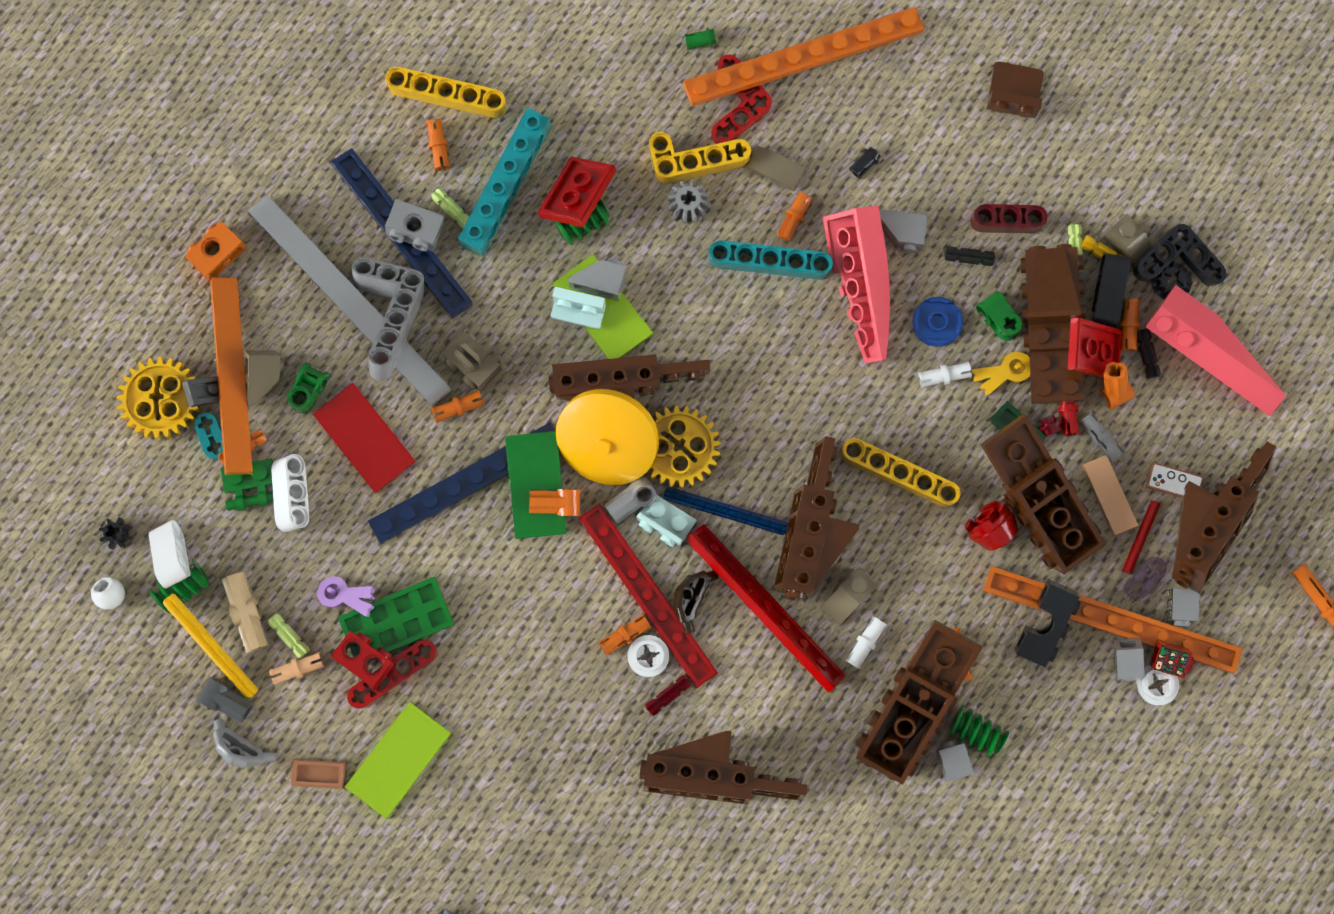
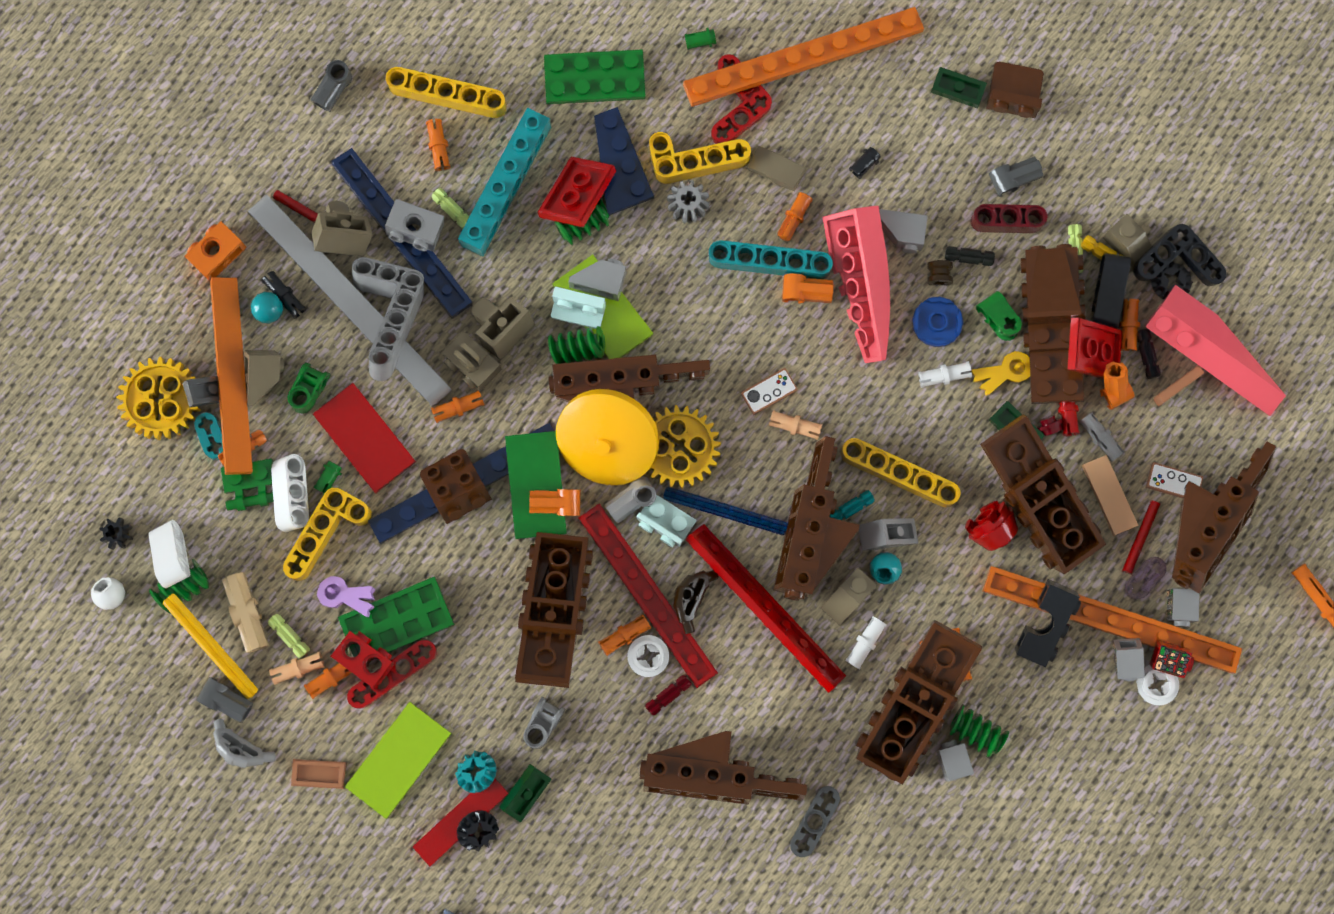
(266, 307): none -> teal piece
(284, 293): none -> black pin
(295, 205): none -> red bar
(322, 537): none -> yellow beam
(326, 680): none -> orange pin
(328, 476): none -> green pin
(330, 87): none -> dark grey piece
(341, 231): none -> dark tan brick
(444, 833): none -> red tile
(455, 486): none -> reddish brown bracket
(469, 826): none -> black gear
(483, 777): none -> teal gear
(502, 325): none -> dark tan brick
(525, 793): none -> dark green plate
(543, 722): none -> light grey piece
(552, 608): none -> reddish brown wedge
(577, 348): none -> green piece
(594, 76): none -> green plate
(615, 147): none -> dark blue wing
(769, 391): none -> tile
(795, 425): none -> light nougat pin
(801, 289): none -> orange piece
(825, 820): none -> dark grey beam
(853, 505): none -> teal axle
(887, 533): none -> light grey slope
(888, 561): none -> teal piece
(940, 272): none -> dark brown wheel
(958, 87): none -> dark green plate
(1011, 177): none -> dark grey piece
(1178, 385): none -> nougat tile

